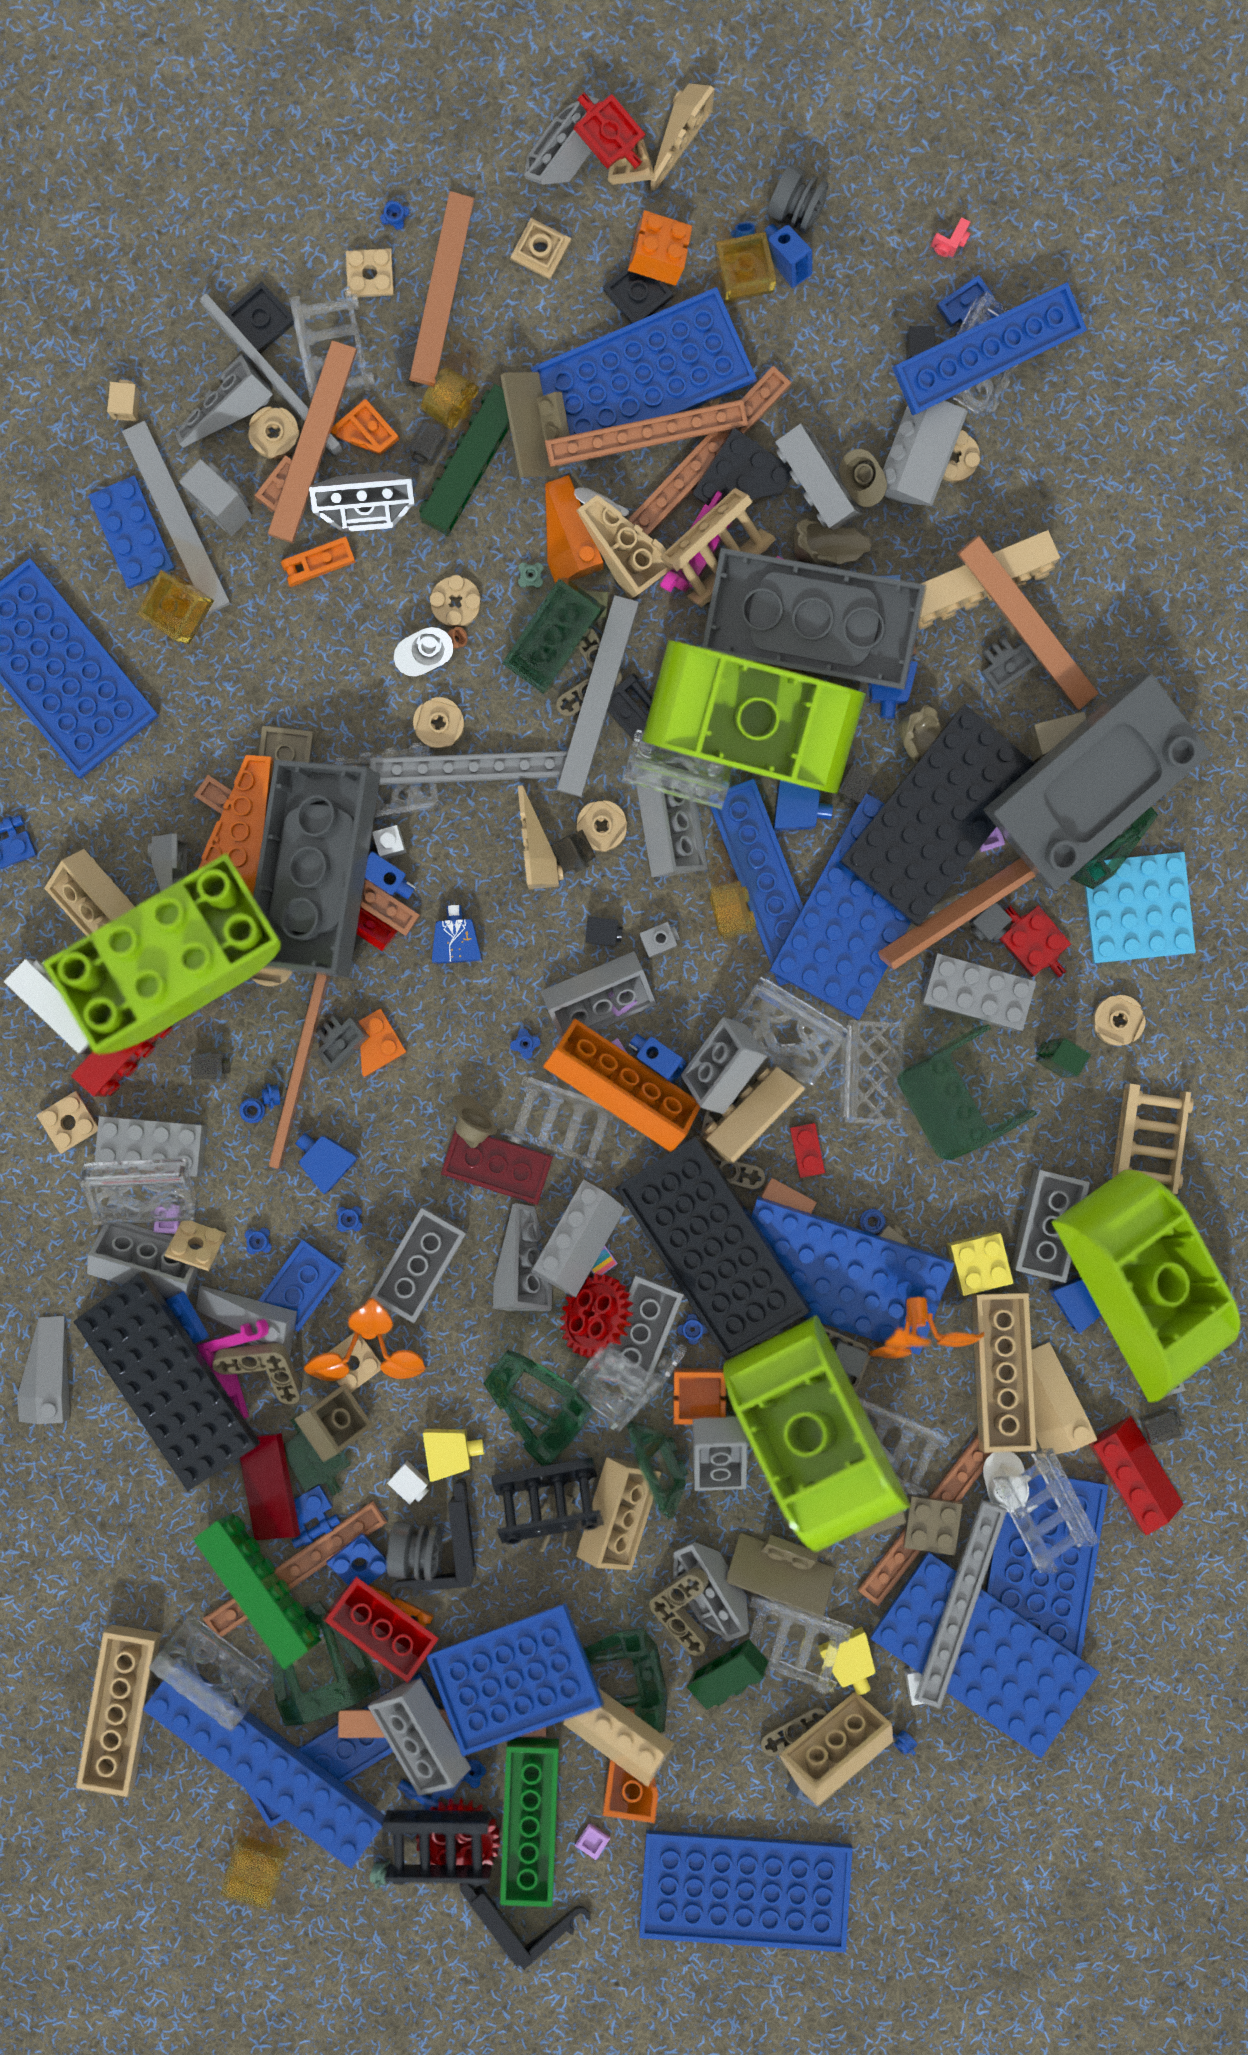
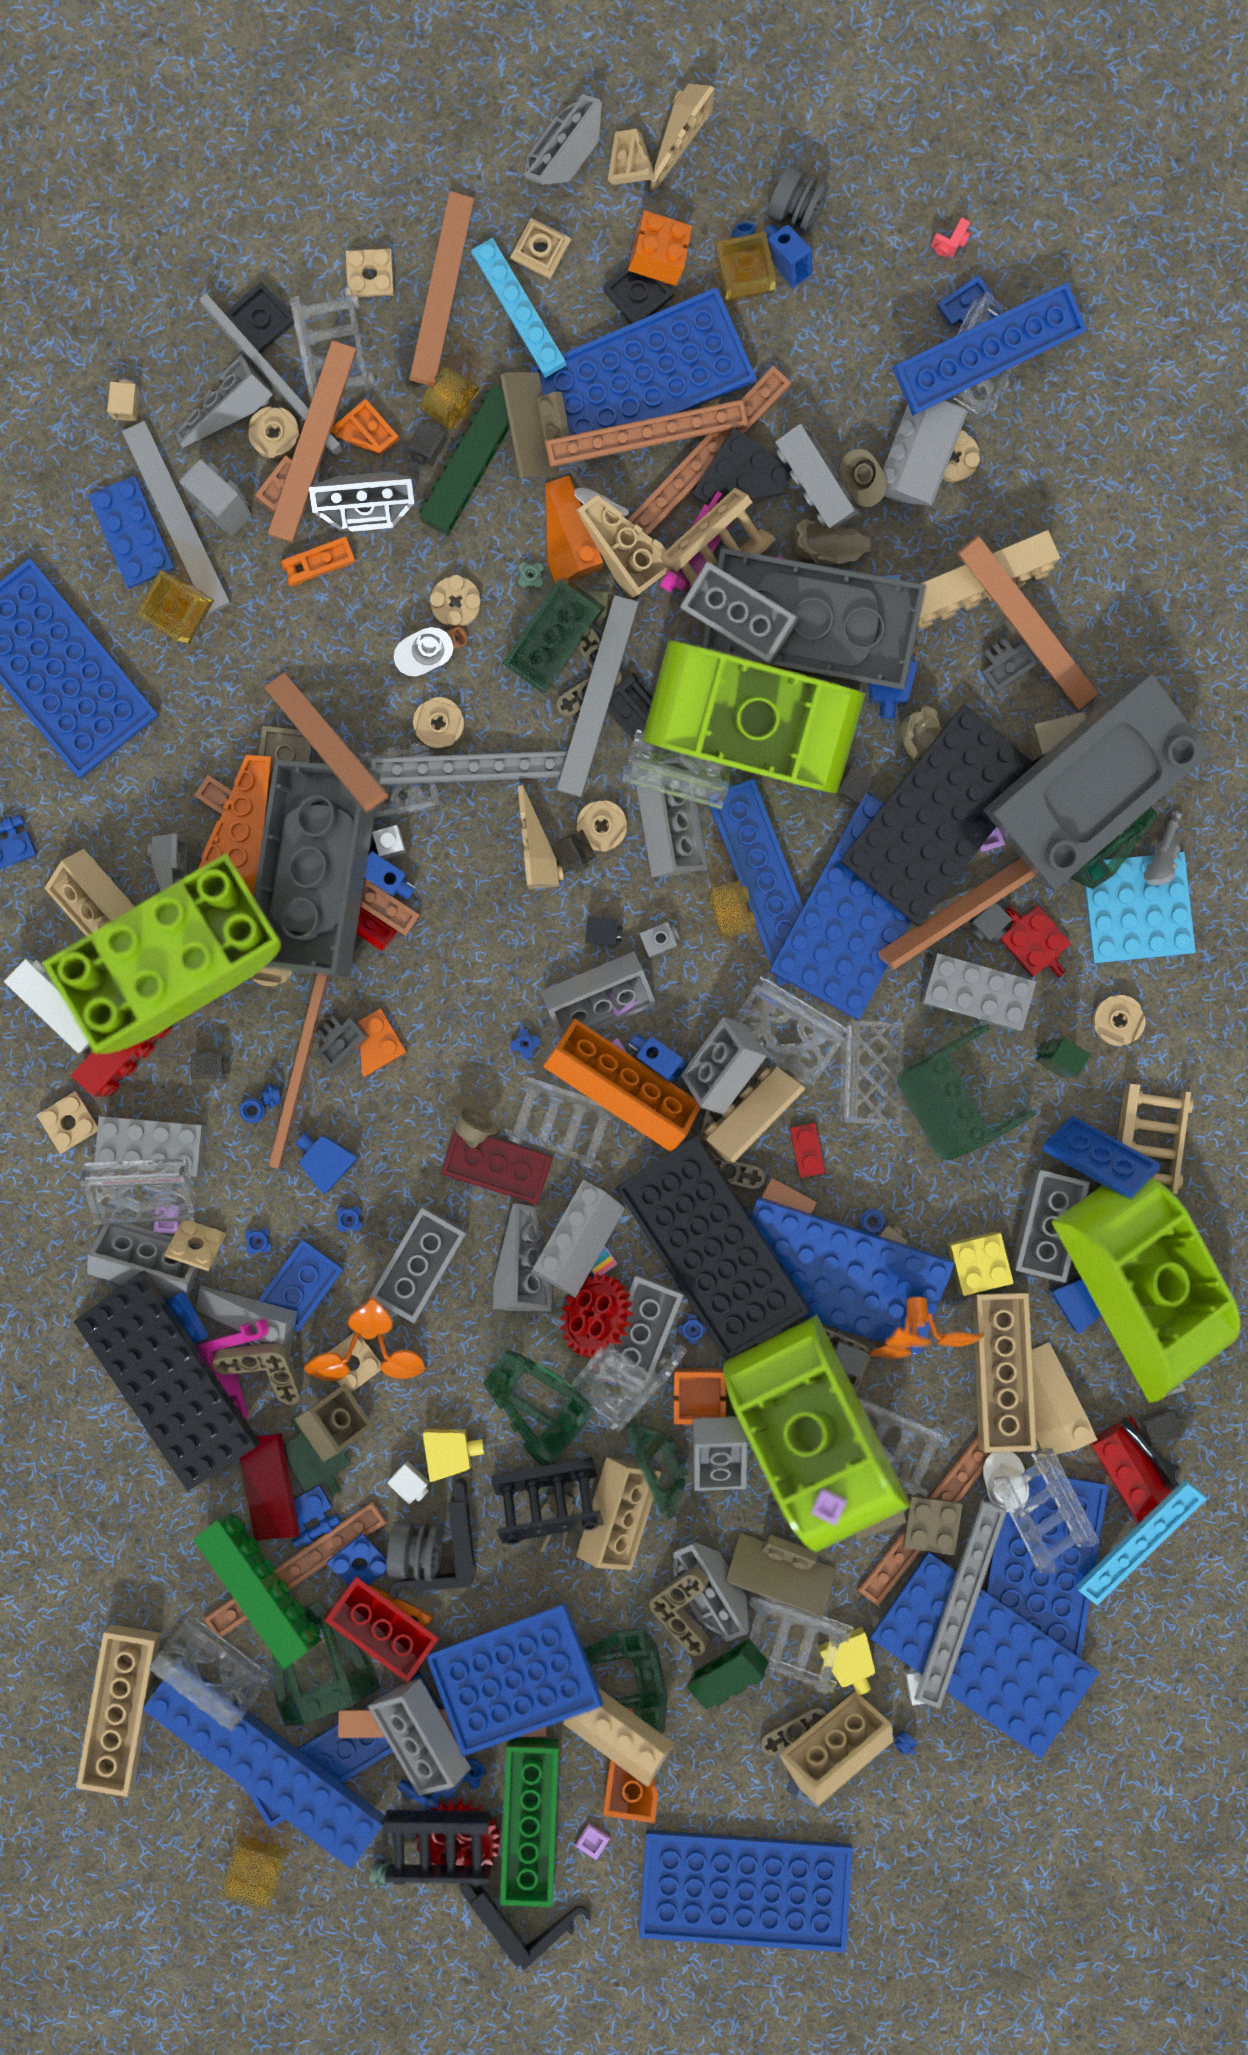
(45, 1382): light grey wedge -> none
(326, 742): none -> nougat tile
(391, 208): blue plate -> none
(455, 939): blue torso -> none
(518, 307): none -> medium azure plate
(609, 131): red plate -> none
(739, 612): none -> light grey brick
(798, 807): blue torso -> none
(829, 1506): none -> lavender tile
(919, 339): black brick -> none
(1101, 1157): none -> blue tile
(1141, 1541): none -> medium azure plate
(1163, 867): none -> light grey piece
(1165, 1469): none -> black piece

